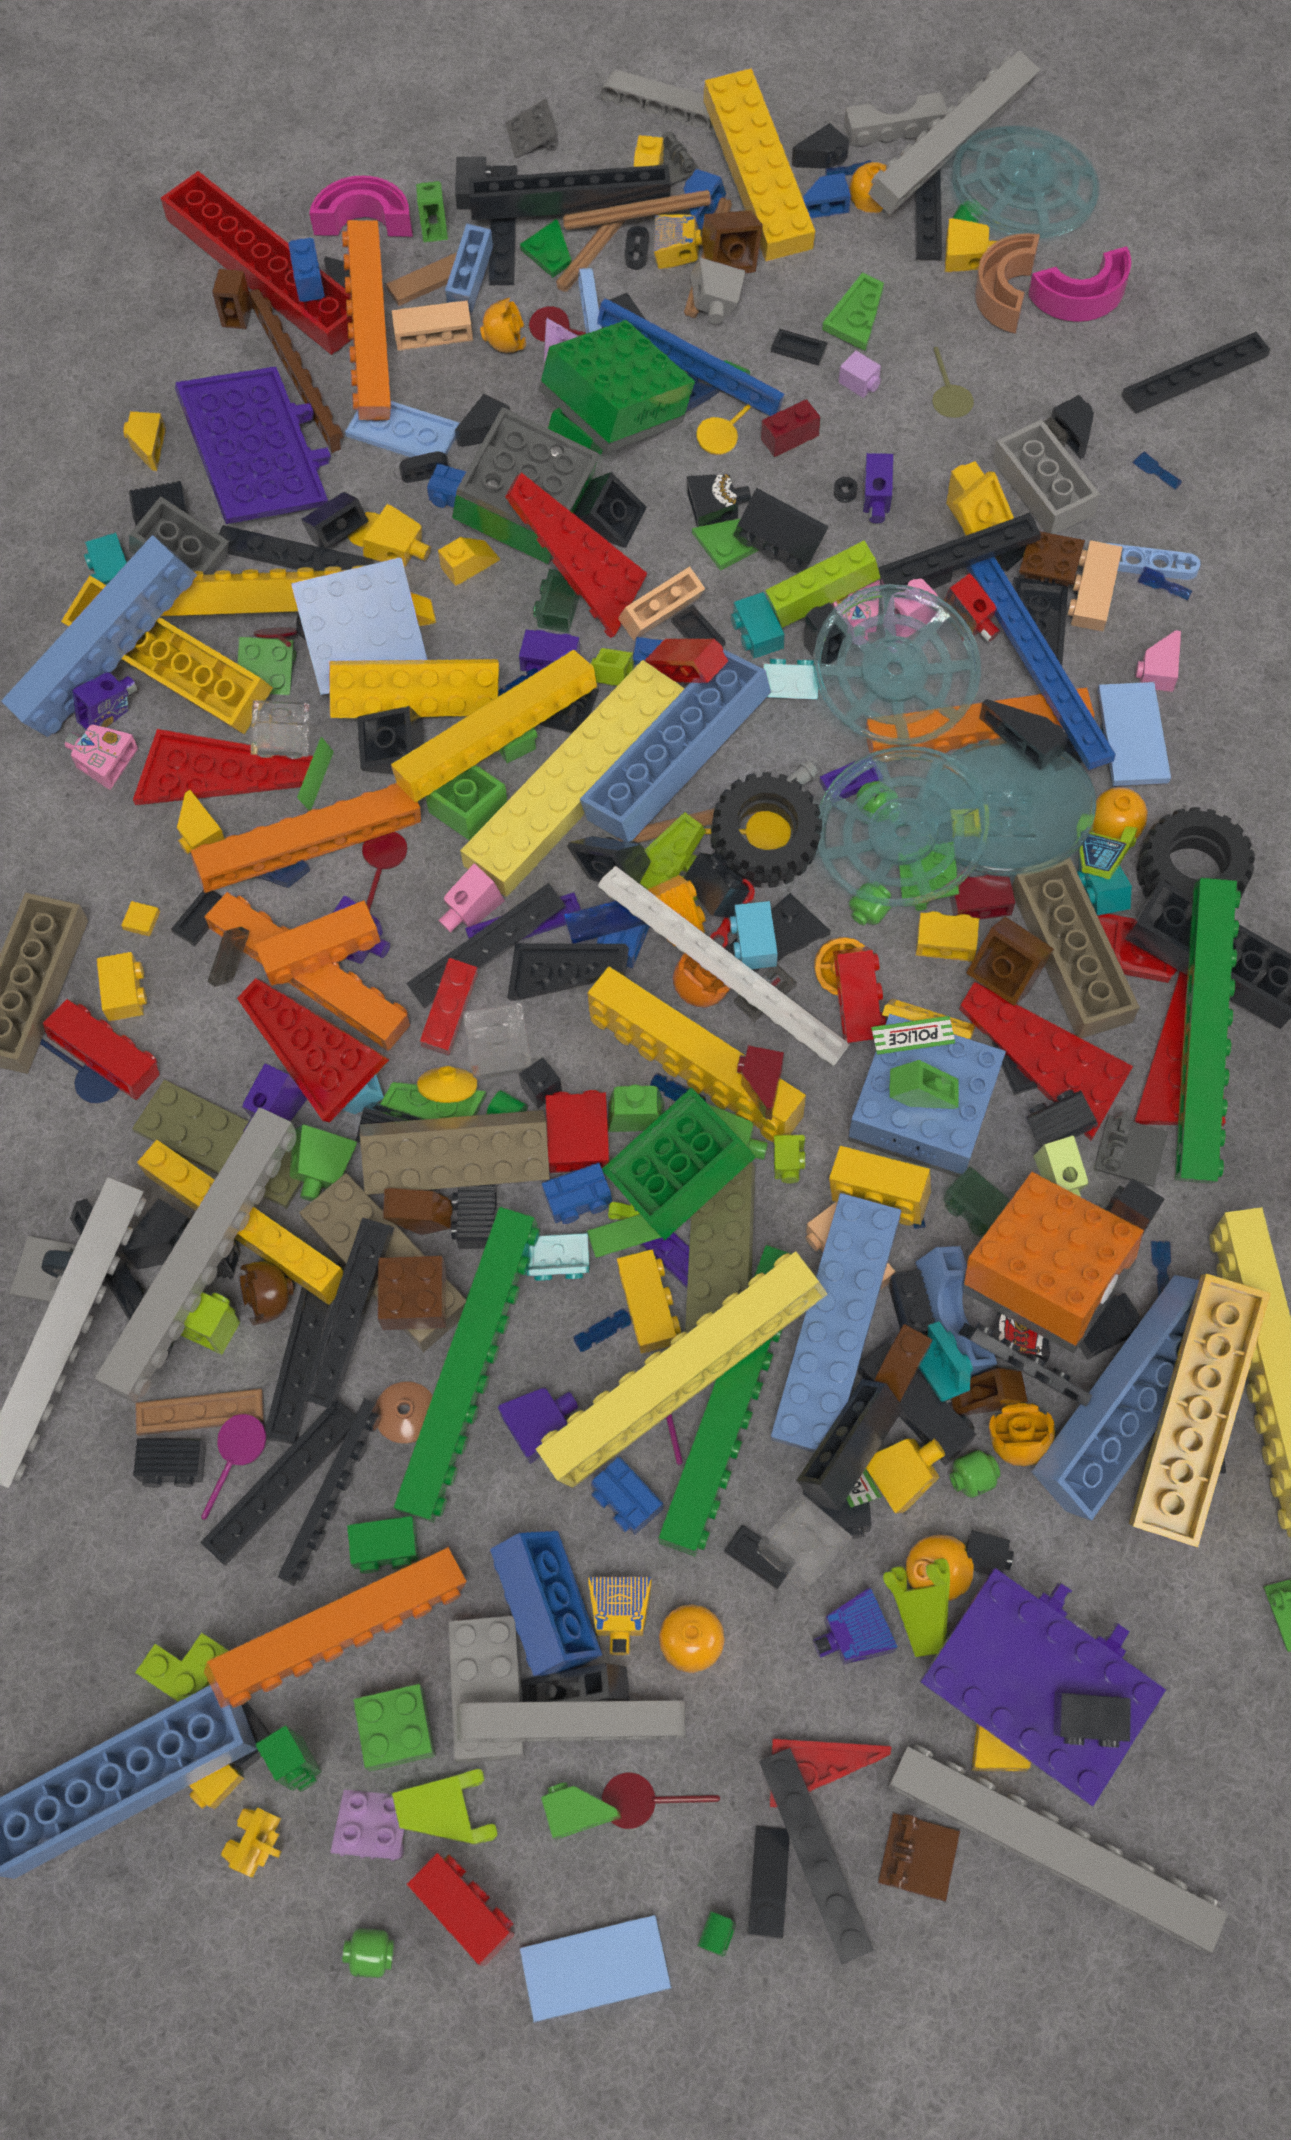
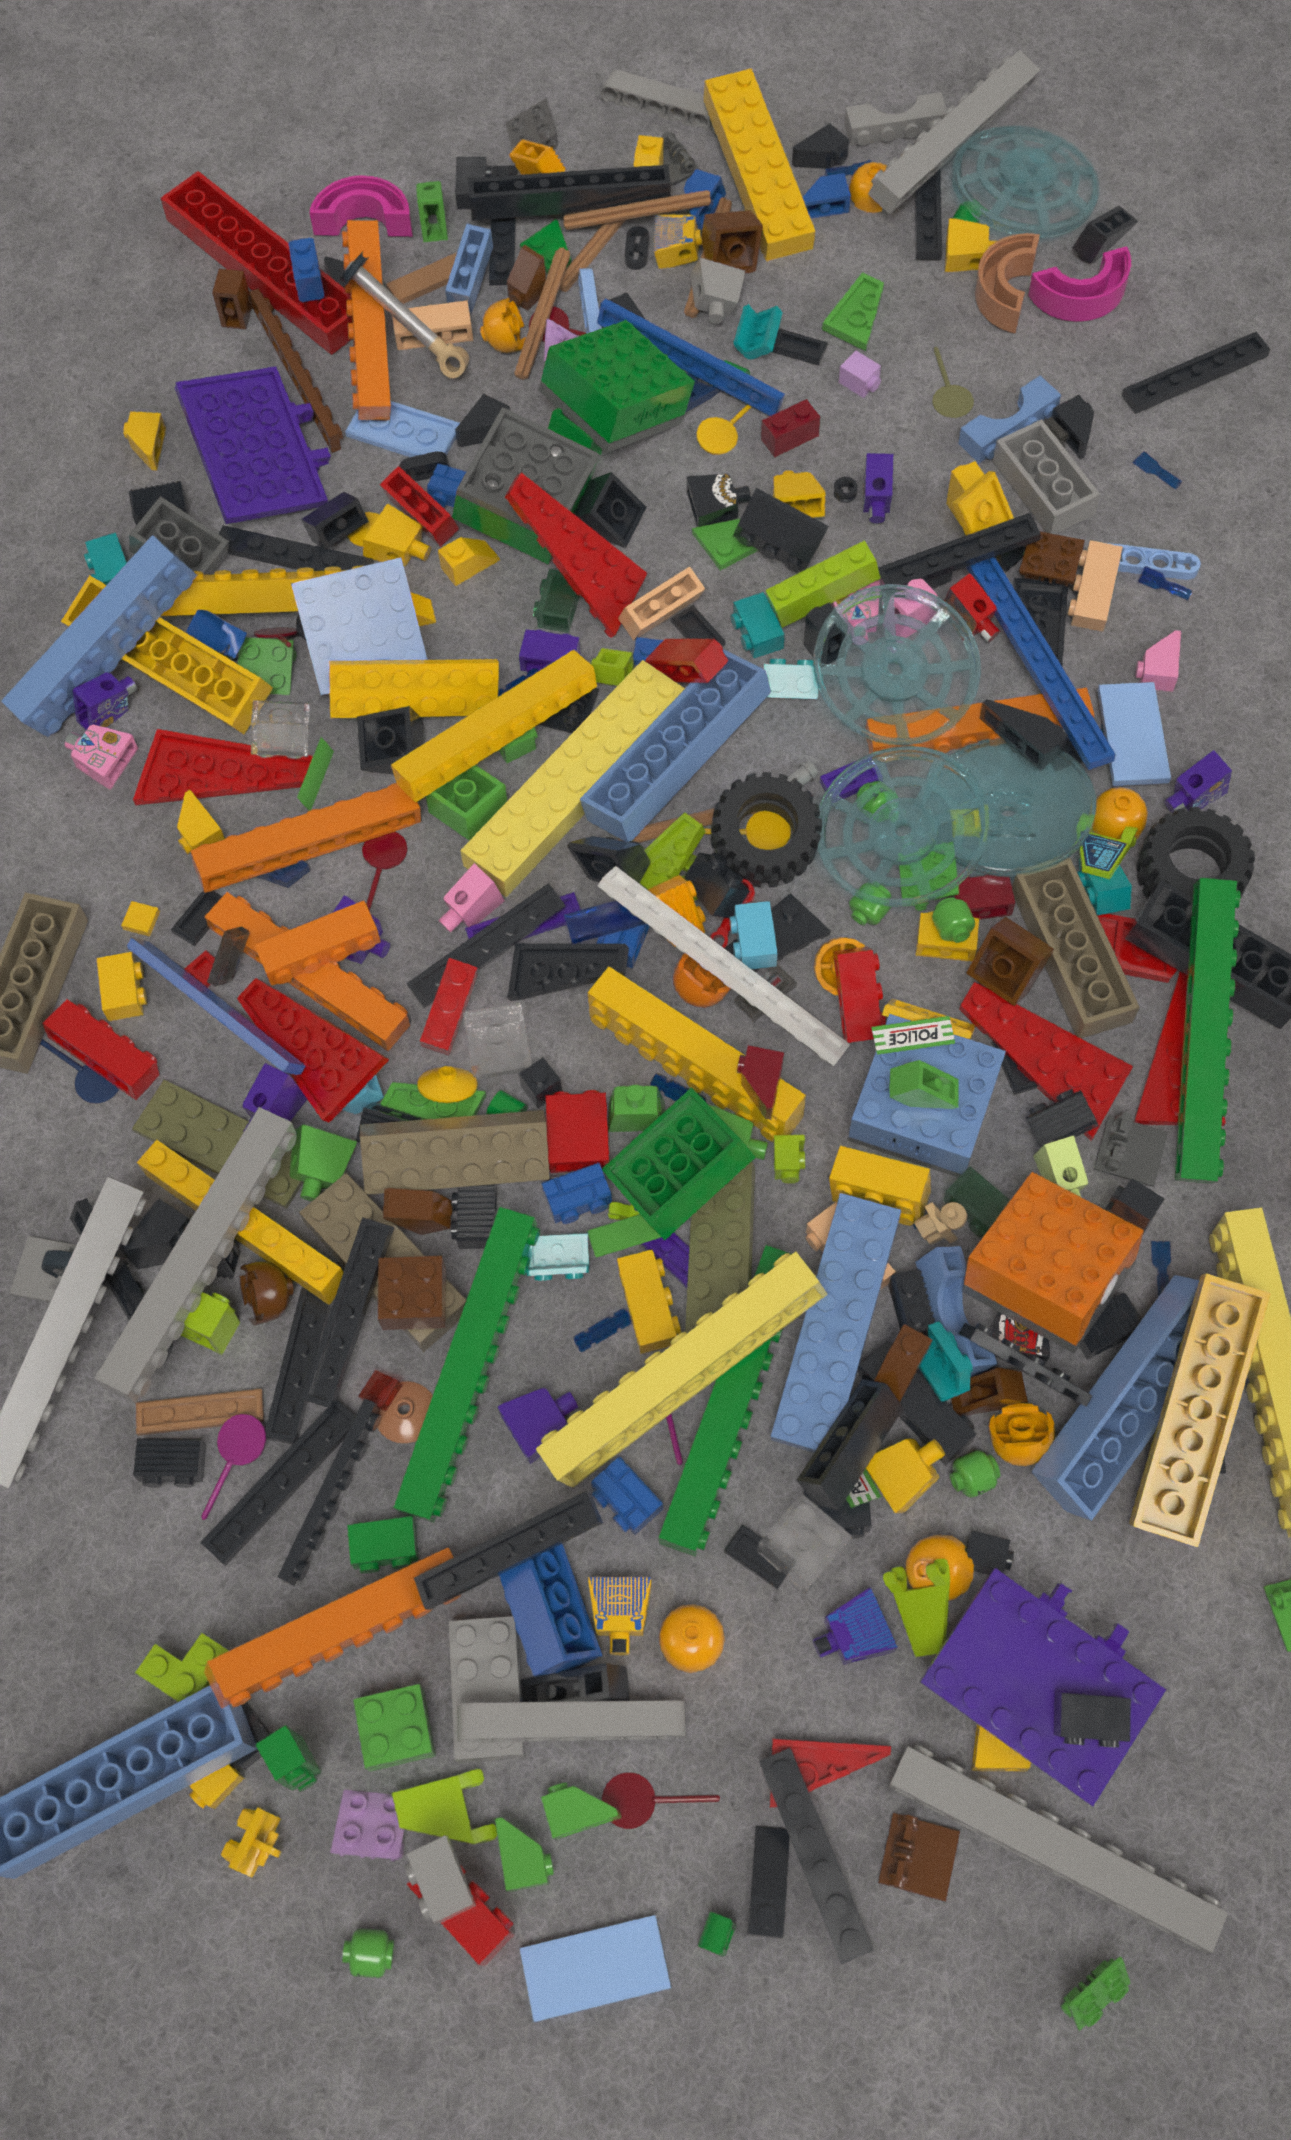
(201, 967): none -> red tile
(216, 633): none -> blue piece
(216, 1007): none -> blue tile
(380, 1390): none -> clear red tile
(407, 318): none -> piece
(419, 506): none -> red brick
(439, 1880): none -> light grey brick
(508, 1550): none -> black plate
(522, 1858): none -> bright green slope
(526, 278): none -> reddish brown slope
(535, 158): none -> light orange brick
(541, 313): none -> medium nougat axle
(757, 331): none -> teal bracket
(800, 492): none -> yellow torso
(940, 1223): none -> tan hips
(953, 920): none -> bright green head
(1034, 403): none -> medium blue arch
(1103, 233): none -> black slope
(1109, 1986): none -> bright green hinge
(1201, 784): none -> dark purple torso

